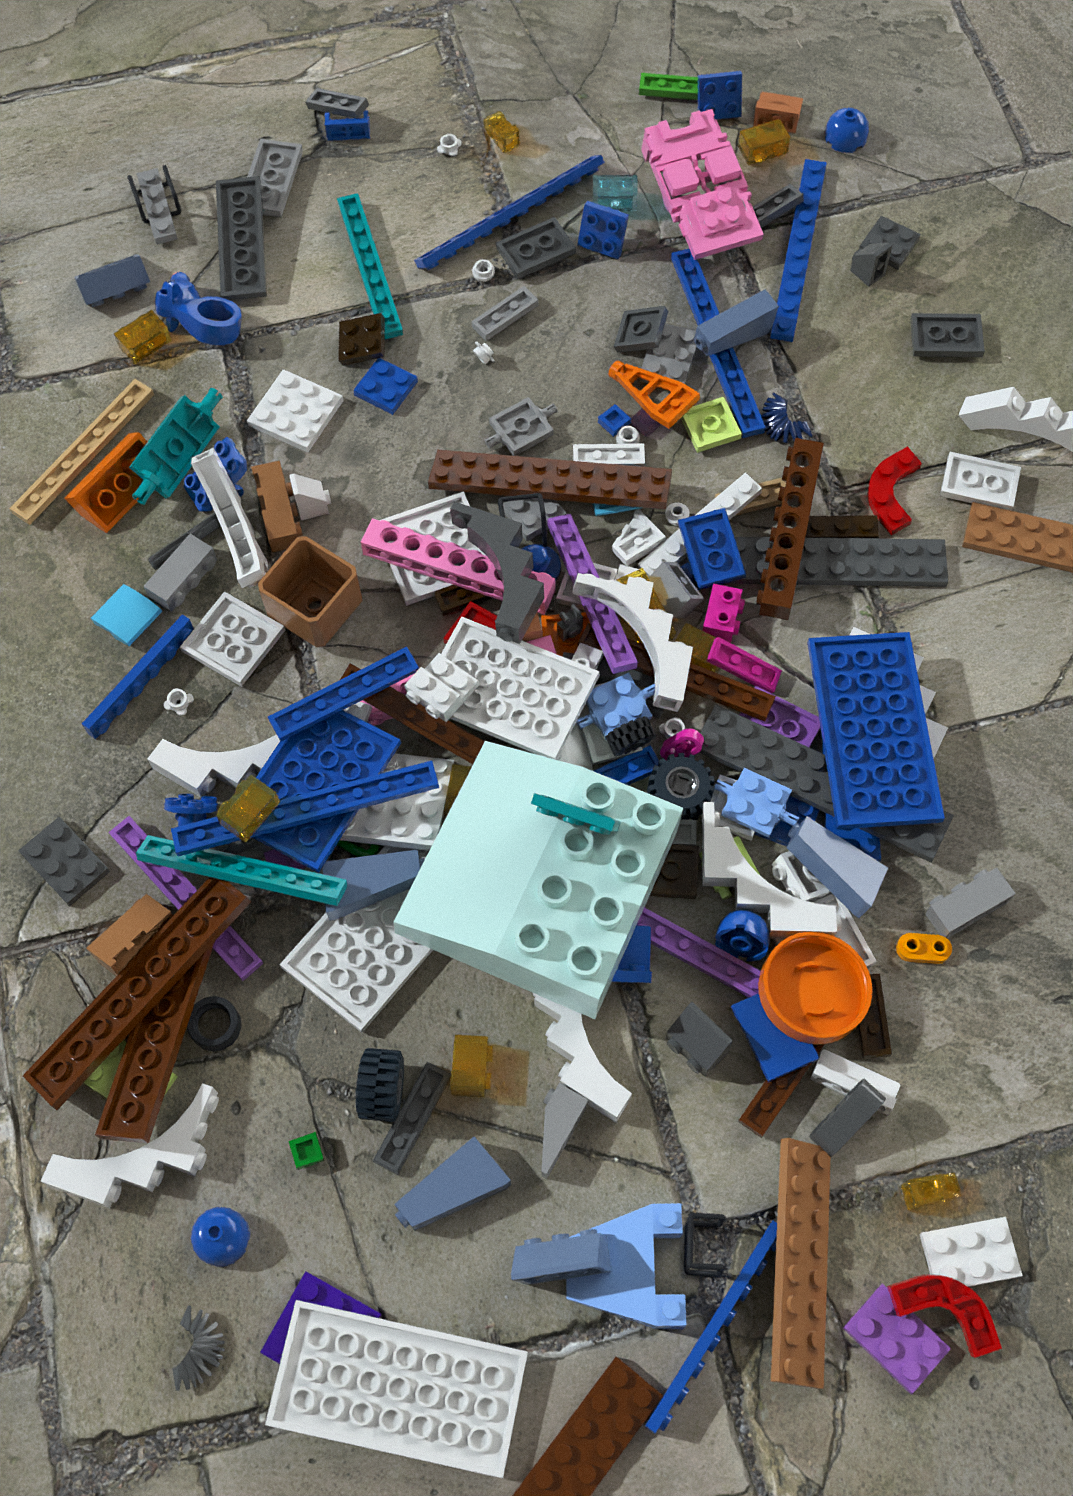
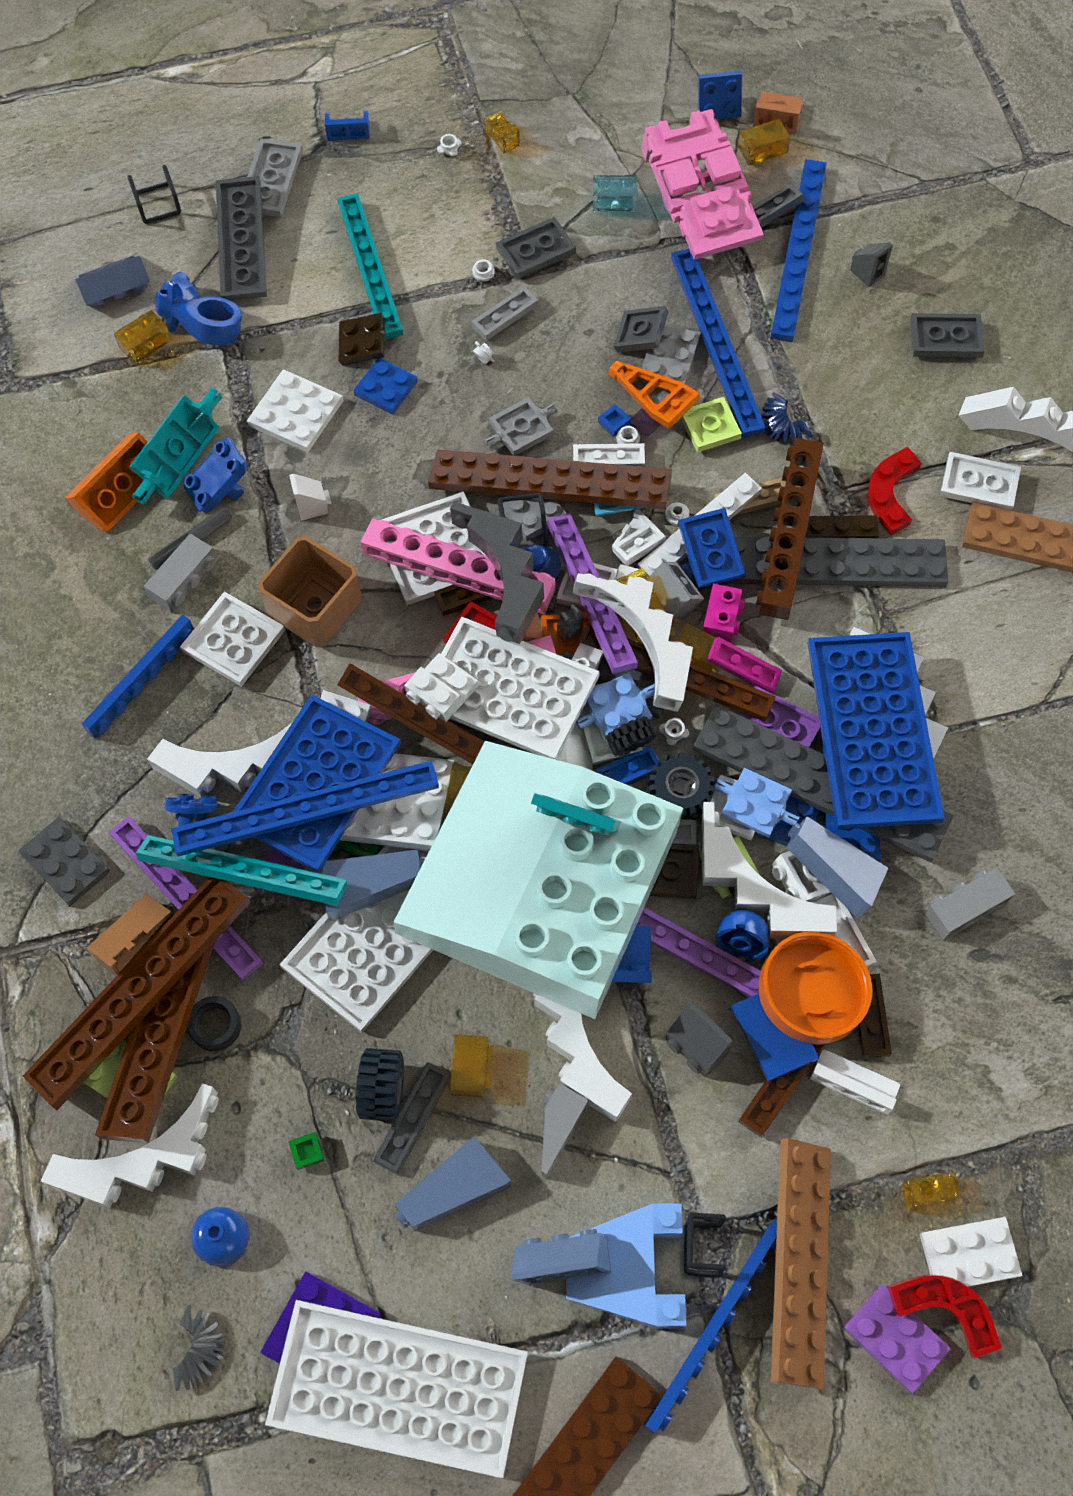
(81, 452): tan plate -> none
(126, 614): medium azure slope -> none
(157, 206): light grey plate -> none
(176, 695): white plate -> none
(226, 502): white arch -> none
(247, 808): clear yellow brick -> none
(276, 505): medium nougat wedge -> none
(337, 103): dark grey plate -> none
(343, 694): blue plate -> none
(502, 217): blue plate -> none
(602, 229): blue plate -> none
(668, 86): bright green plate -> none
(686, 741): dark pink plate -> none
(738, 324): sand blue slope -> none
(847, 130): blue cylinder -> none
(847, 1117): dark grey beam -> none
(899, 236): dark grey plate -> none
(924, 949): light orange plate -> none

